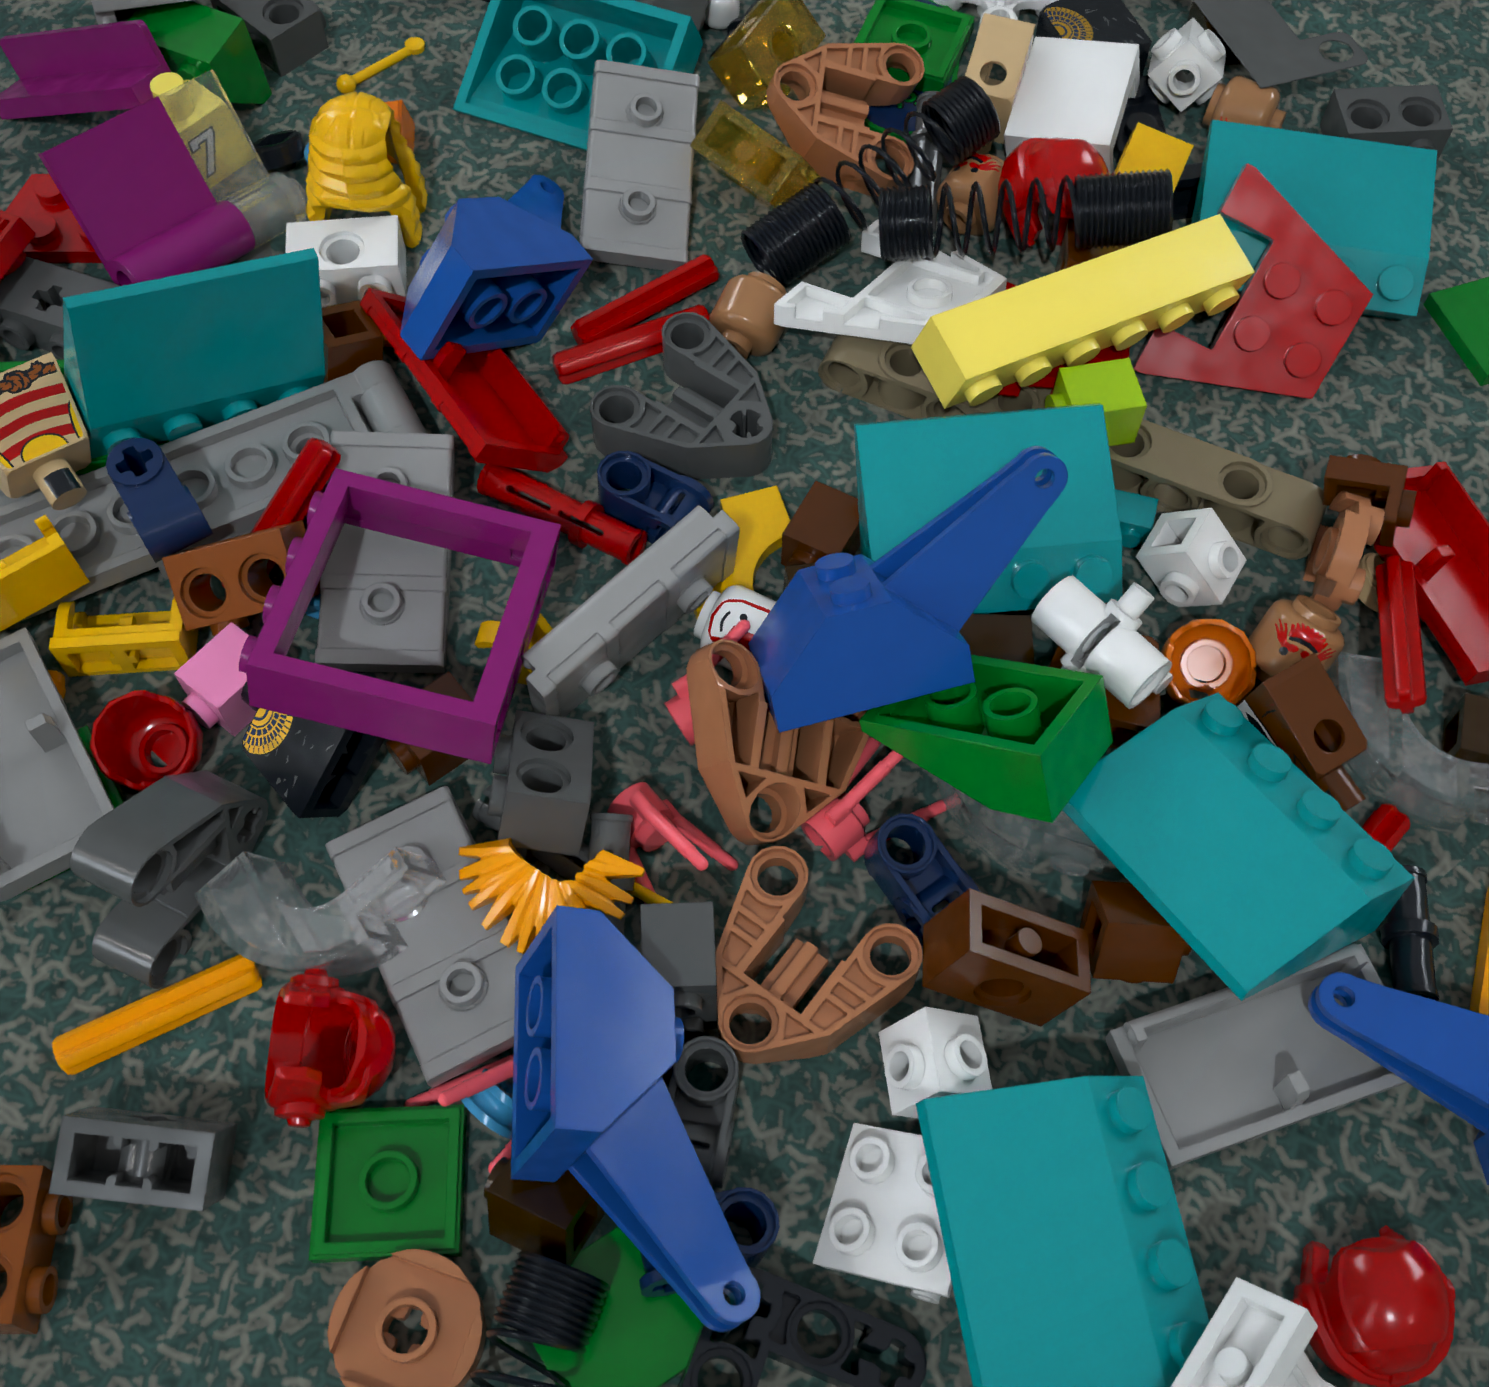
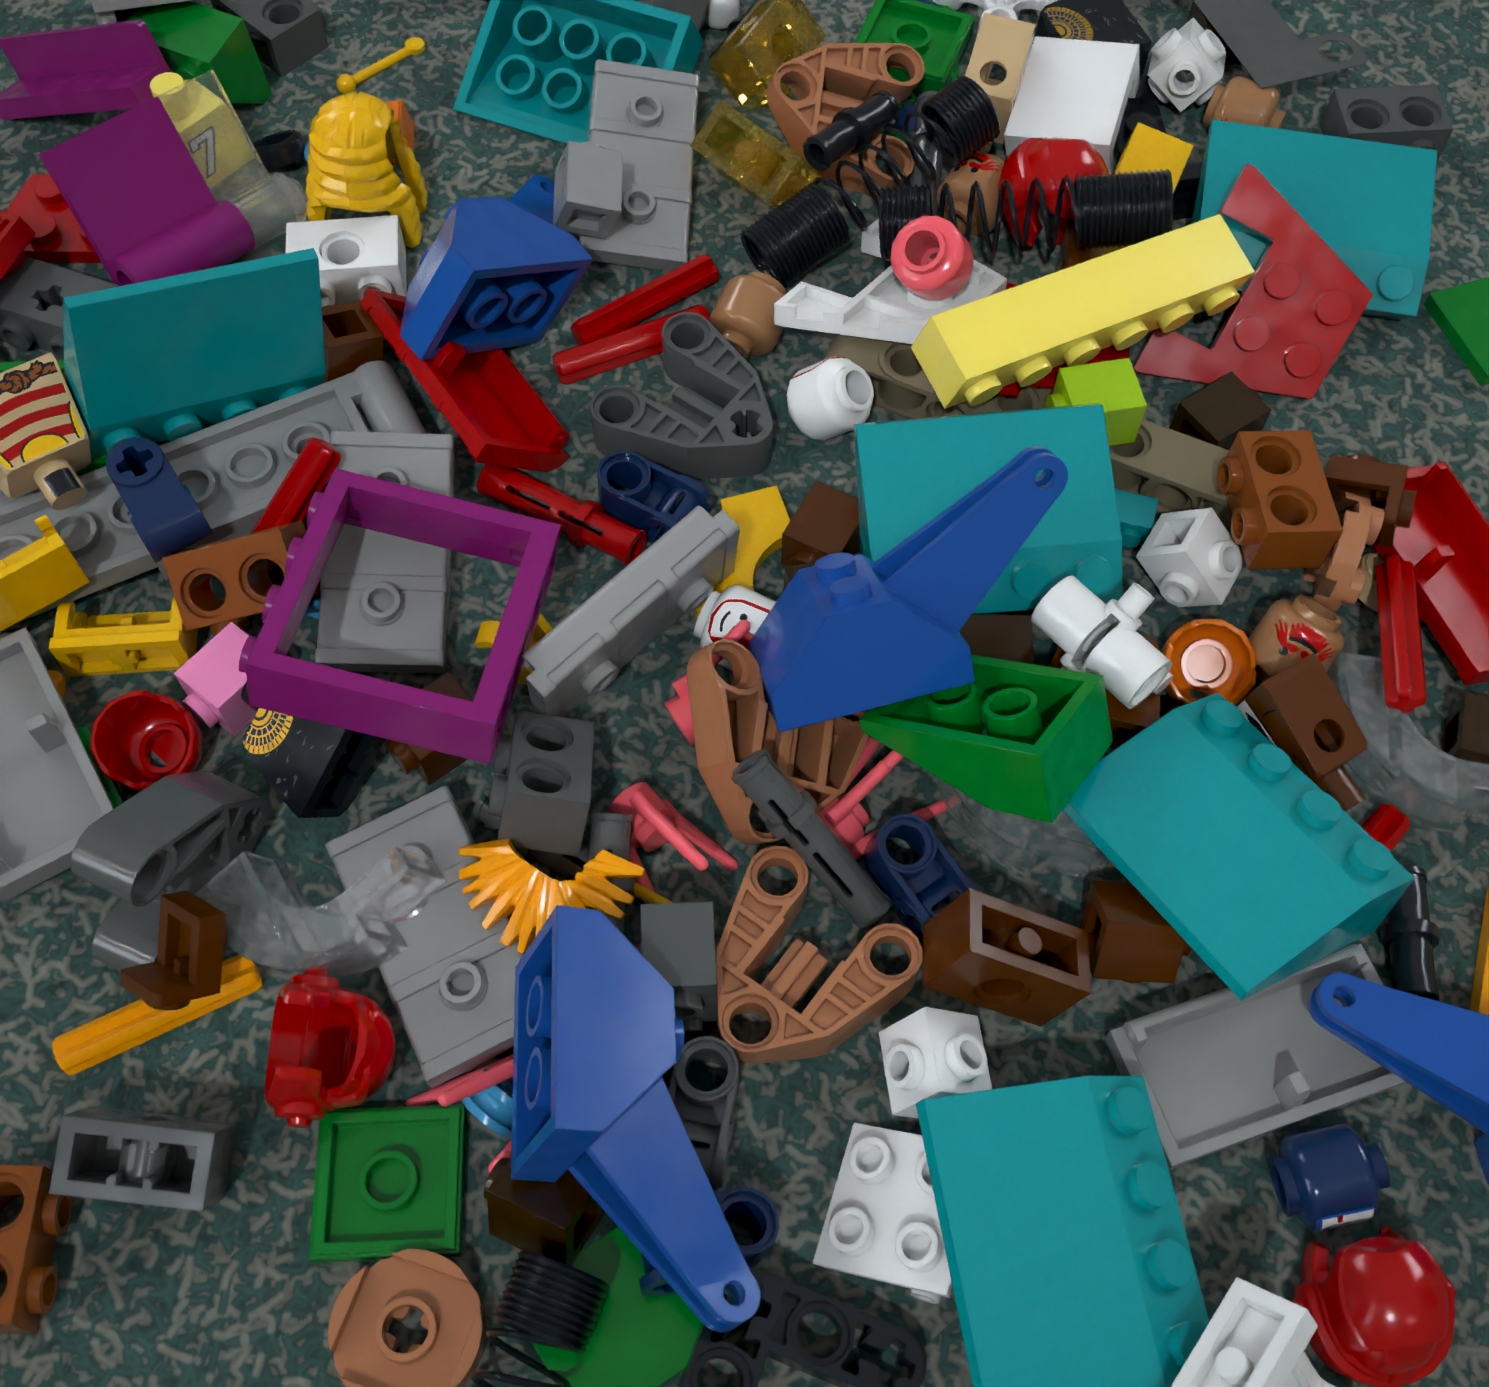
(187, 956): none -> reddish brown bracket
(588, 189): none -> light grey brick
(794, 818): none -> dark grey pin
(829, 398): none -> white head
(851, 130): none -> black pin
(931, 258): none -> coral head
(1221, 412): none -> dark brown brick
(1278, 500): none -> dark orange brick
(1328, 1176): none -> dark blue head

